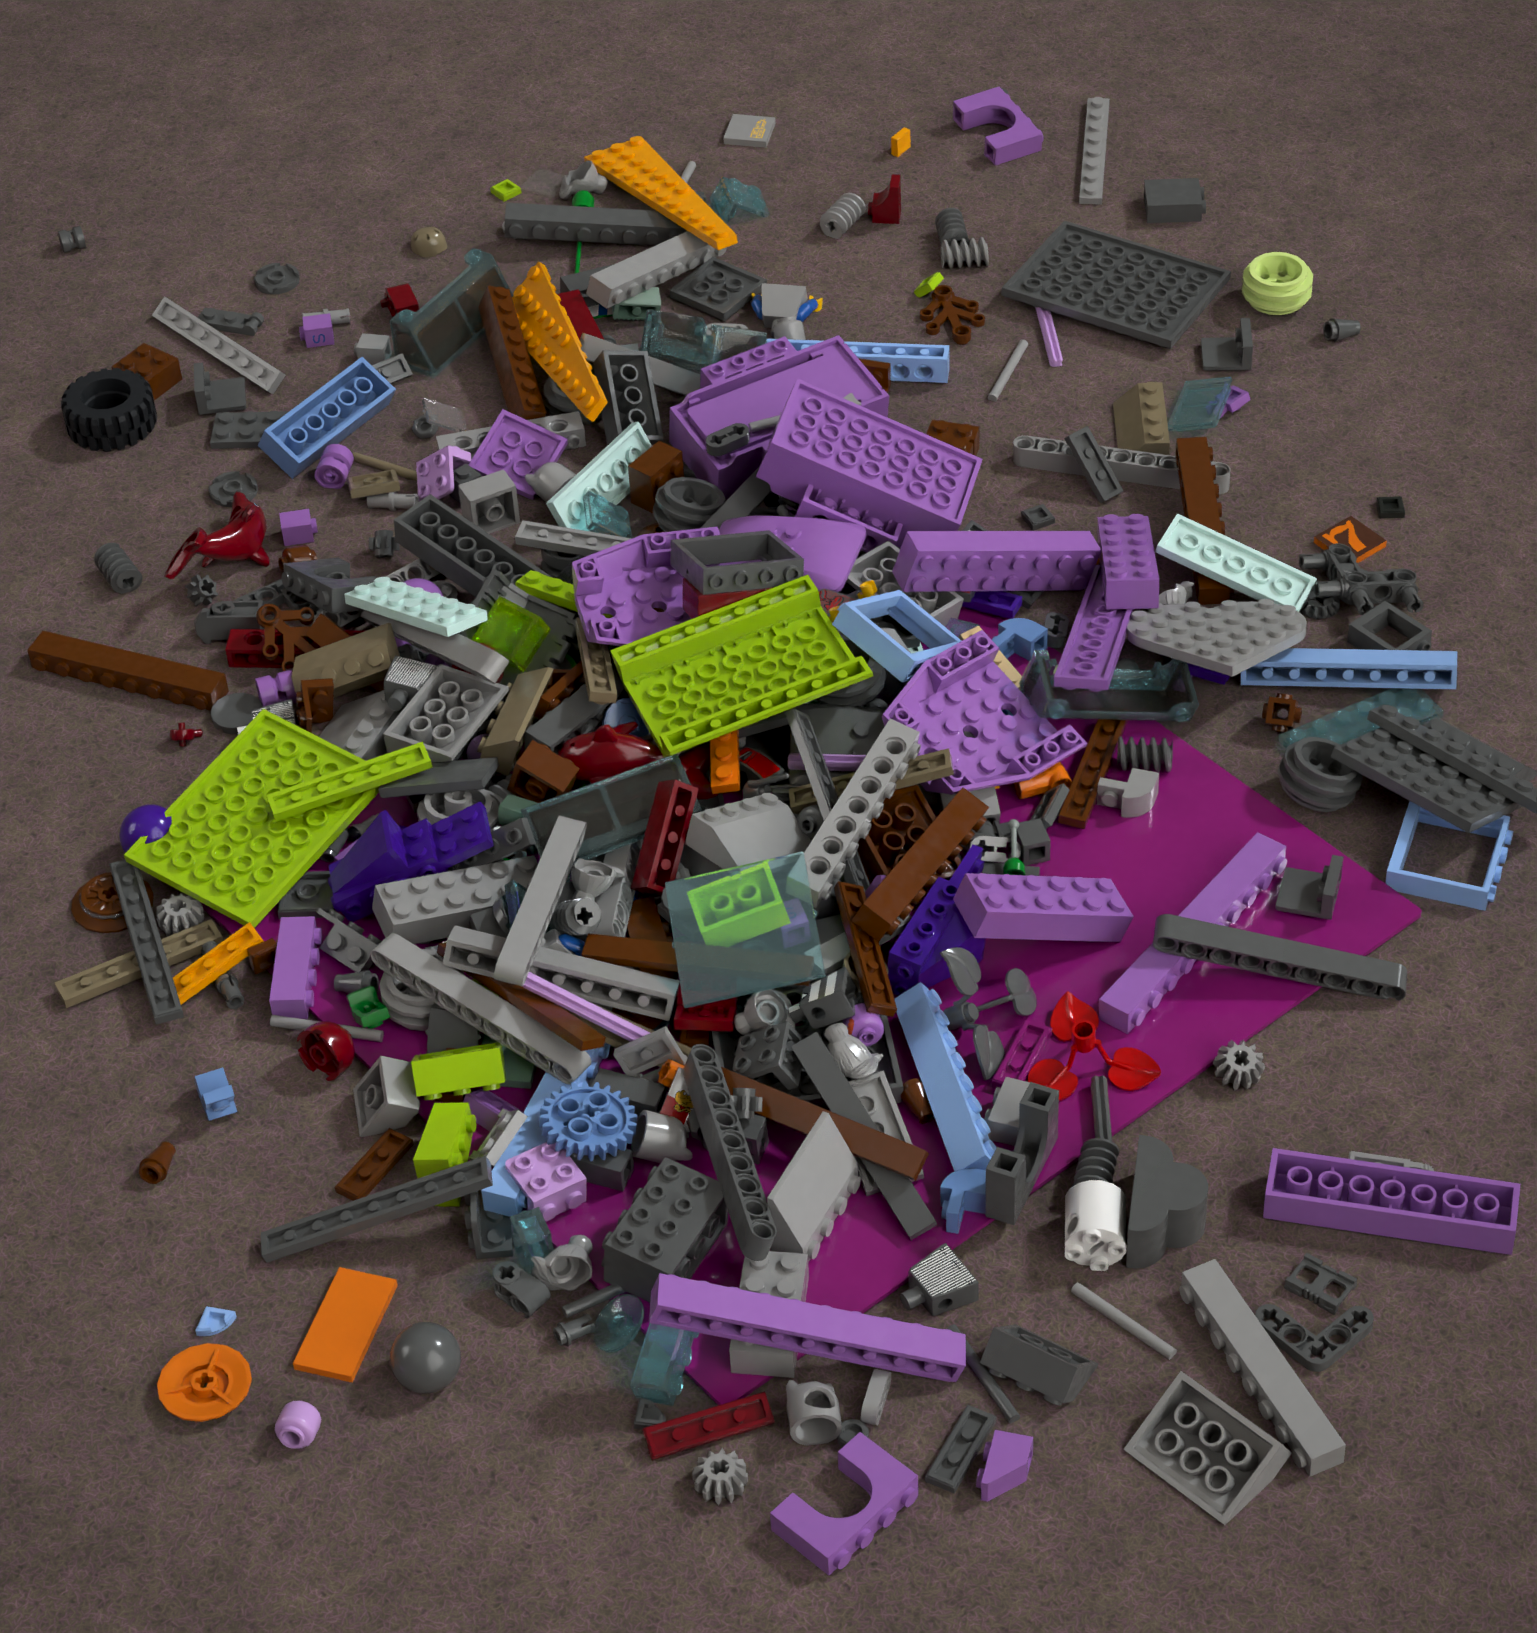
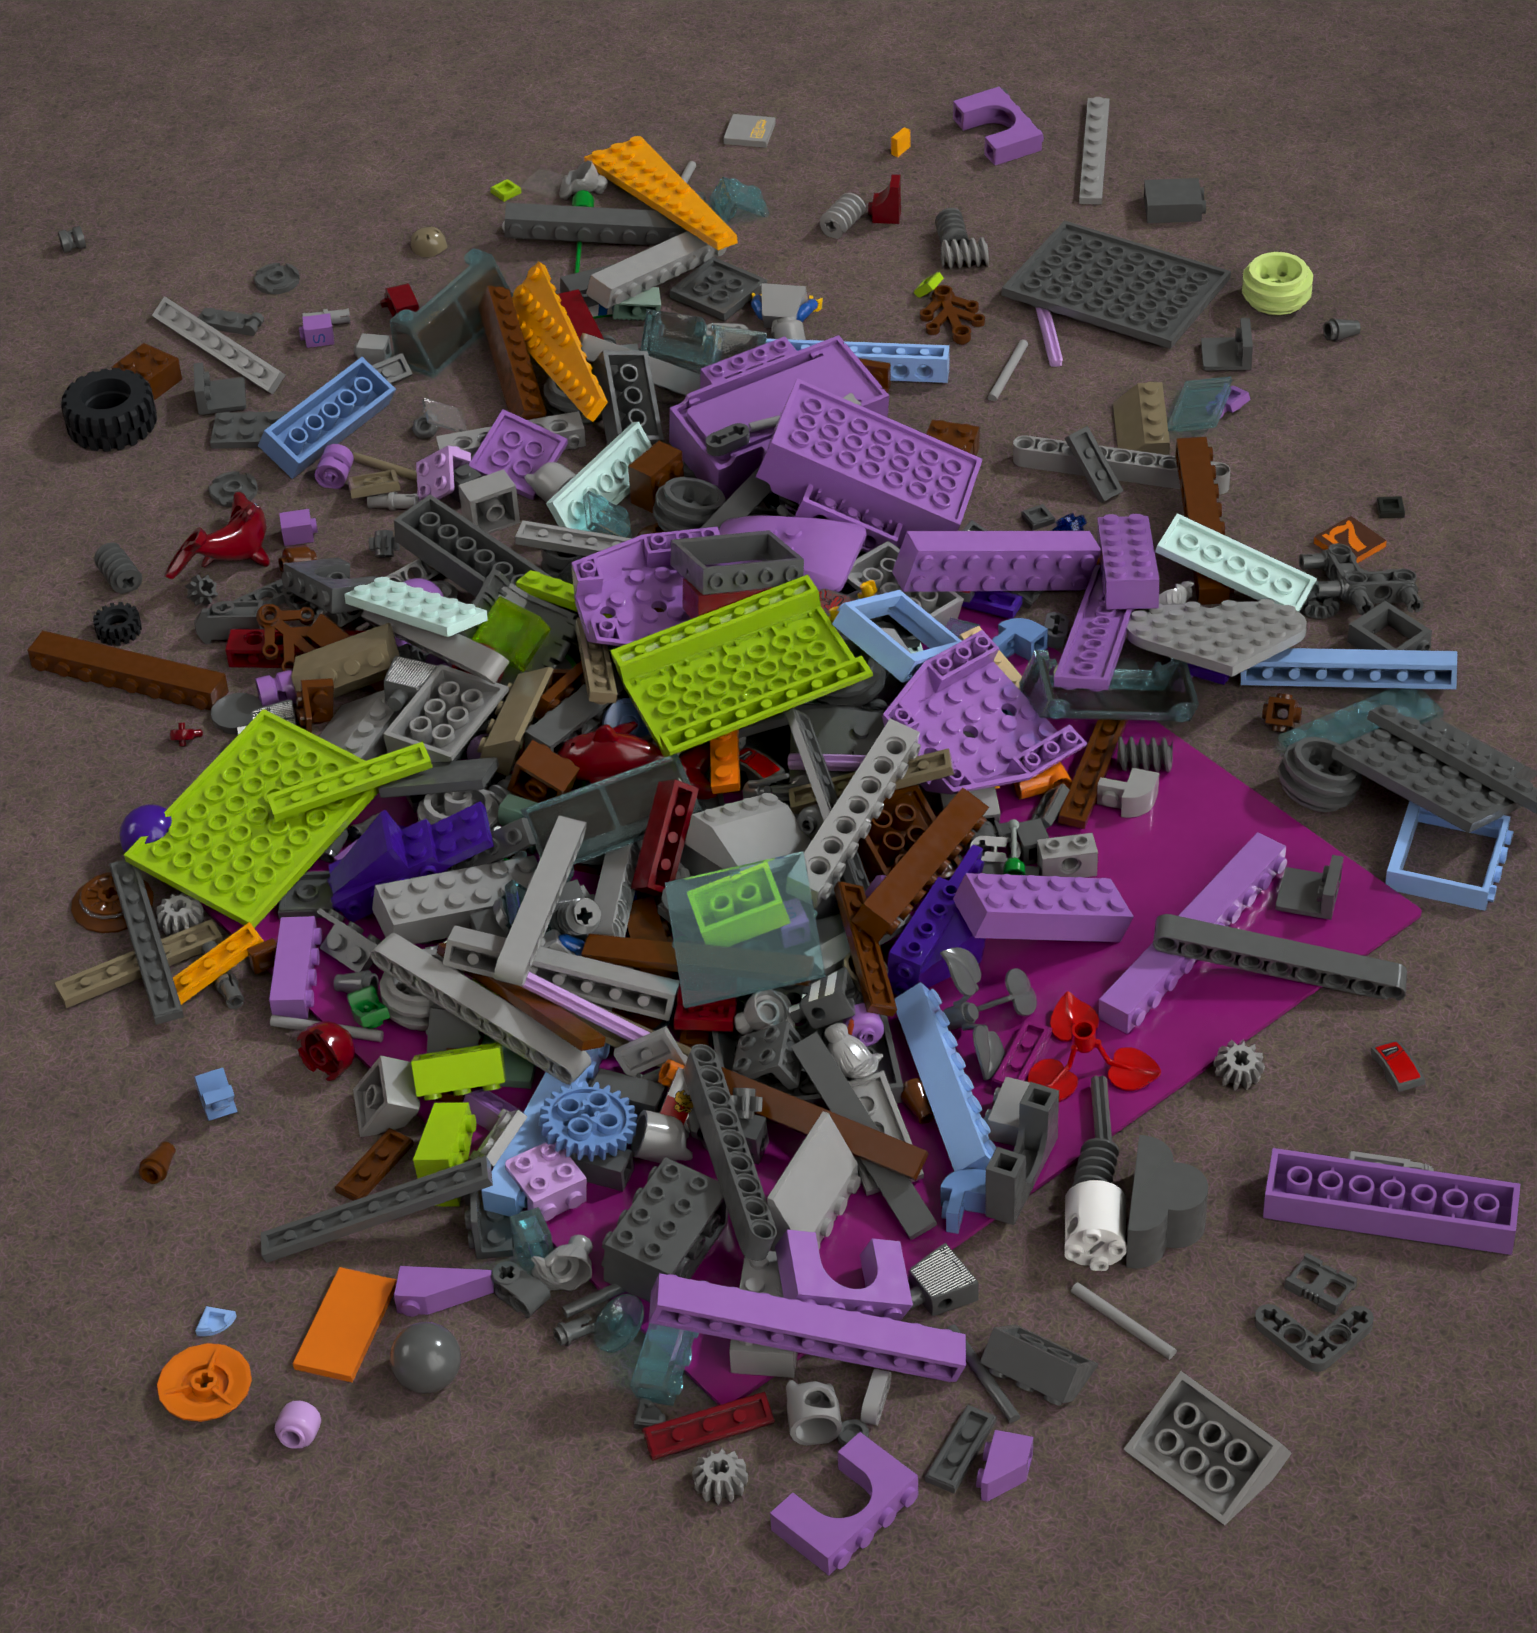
(111, 633): none -> black tyre
(434, 1289): none -> medium lavender slope
(592, 878): light grey hair -> none
(883, 1271): none -> medium lavender arch
(1068, 856): none -> light grey brick
(1070, 523): none -> clear blue plate
(1262, 1368): light grey brick -> none
(1398, 1065): none -> slope

